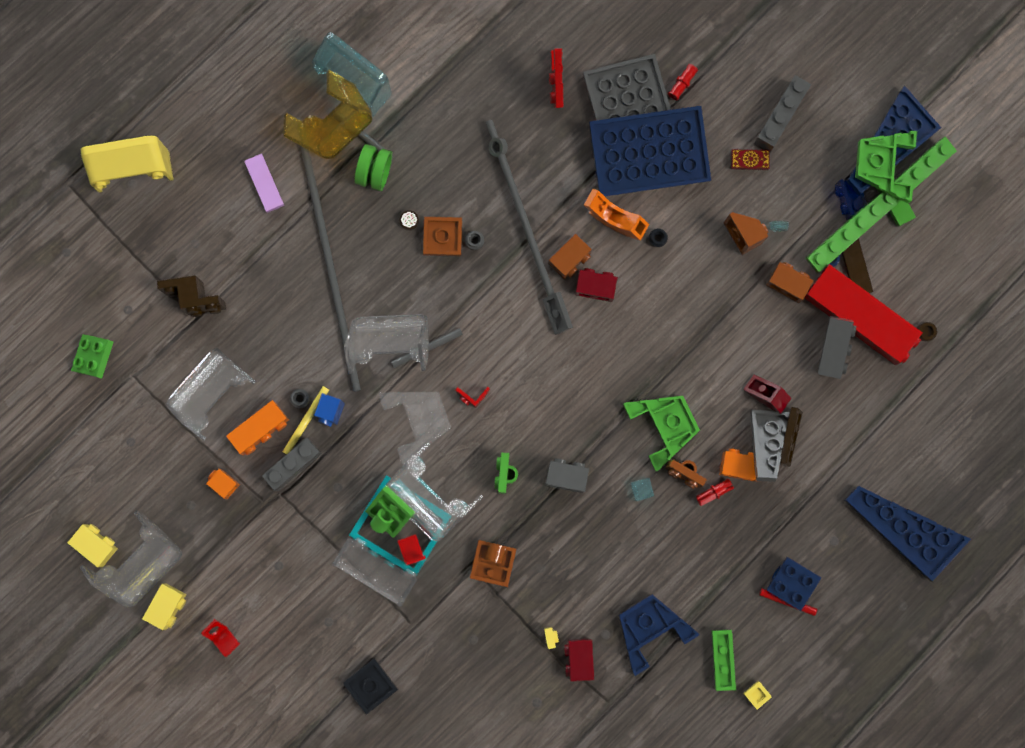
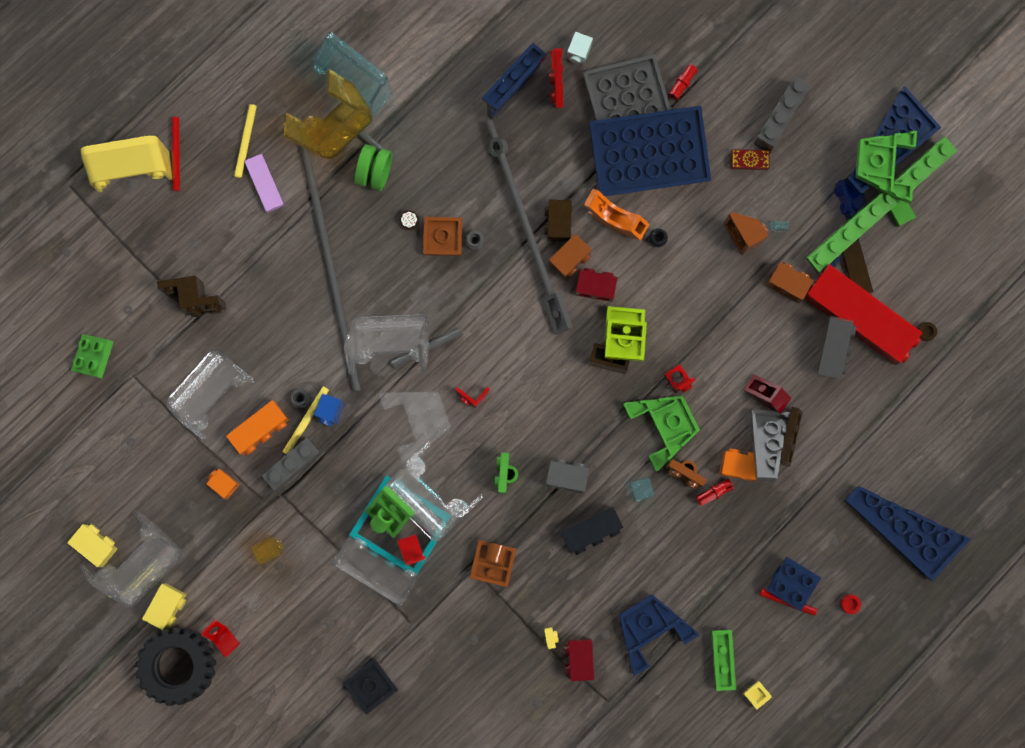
(150, 672): none -> black tyre
(175, 154): none -> red bar
(245, 141): none -> light yellow piece
(268, 550): none -> clear yellow brick
(513, 79): none -> dark blue fence
(559, 220): none -> dark brown brick
(579, 48): none -> light aqua brick
(592, 531): none -> black brick
(598, 360): none -> dark brown brick
(625, 333): none -> lime bracket
(686, 382): none -> red bracket
(850, 604): none -> red tile

